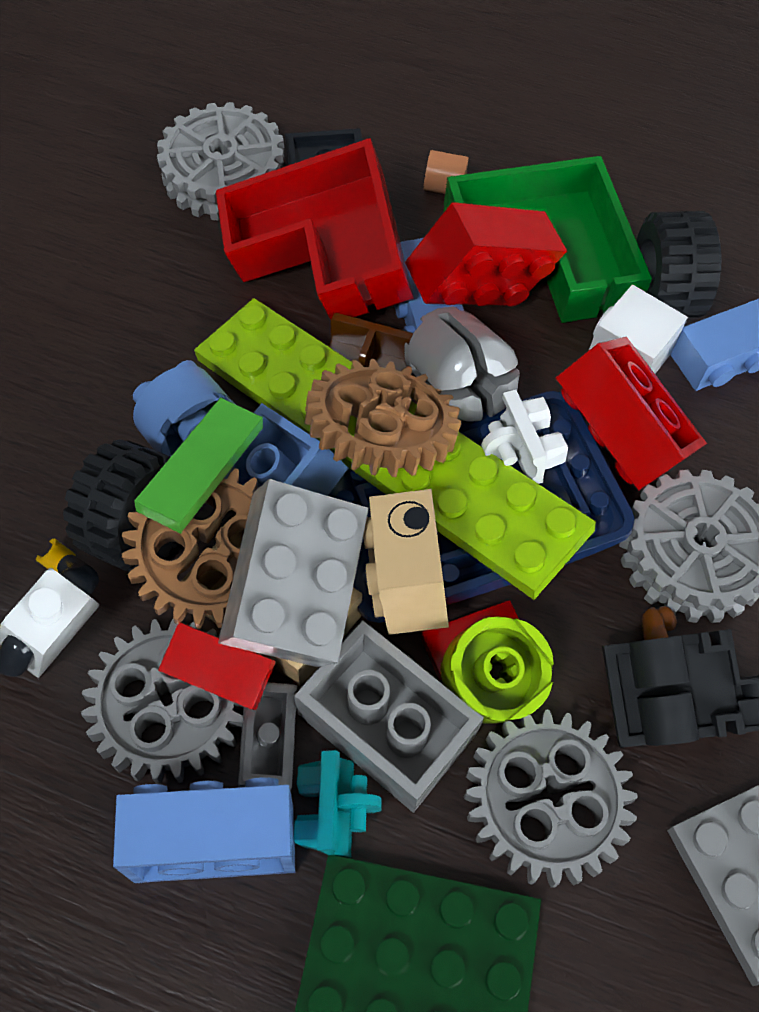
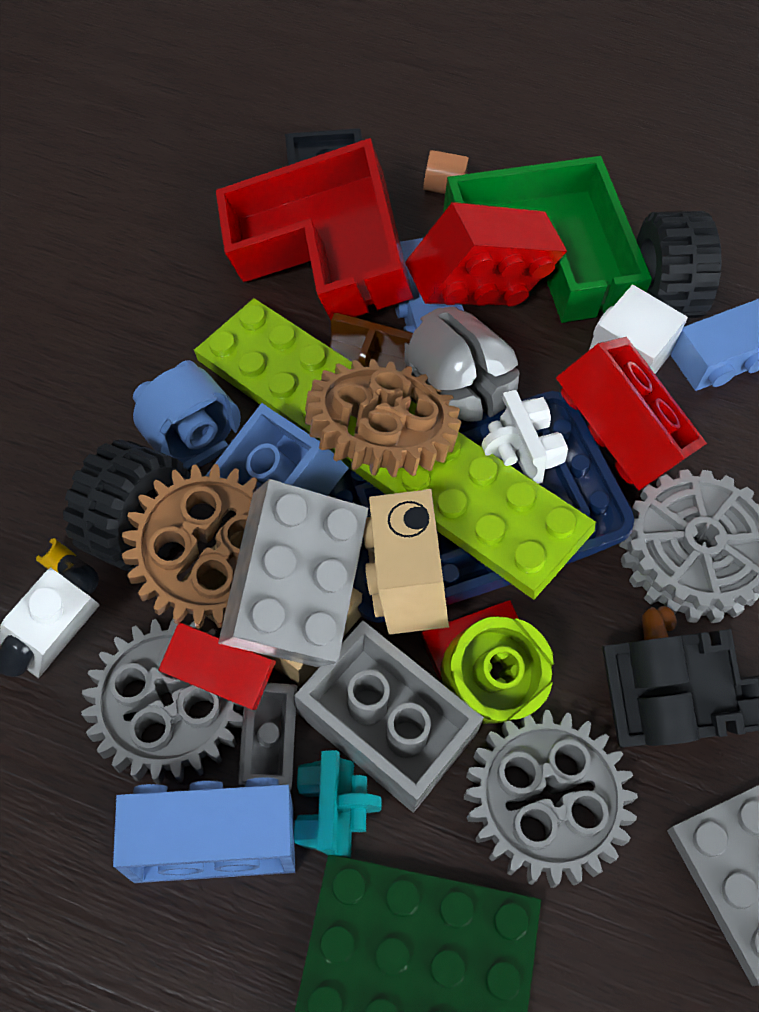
(199, 465): bright green tile -> none
(215, 151): light grey piece -> none

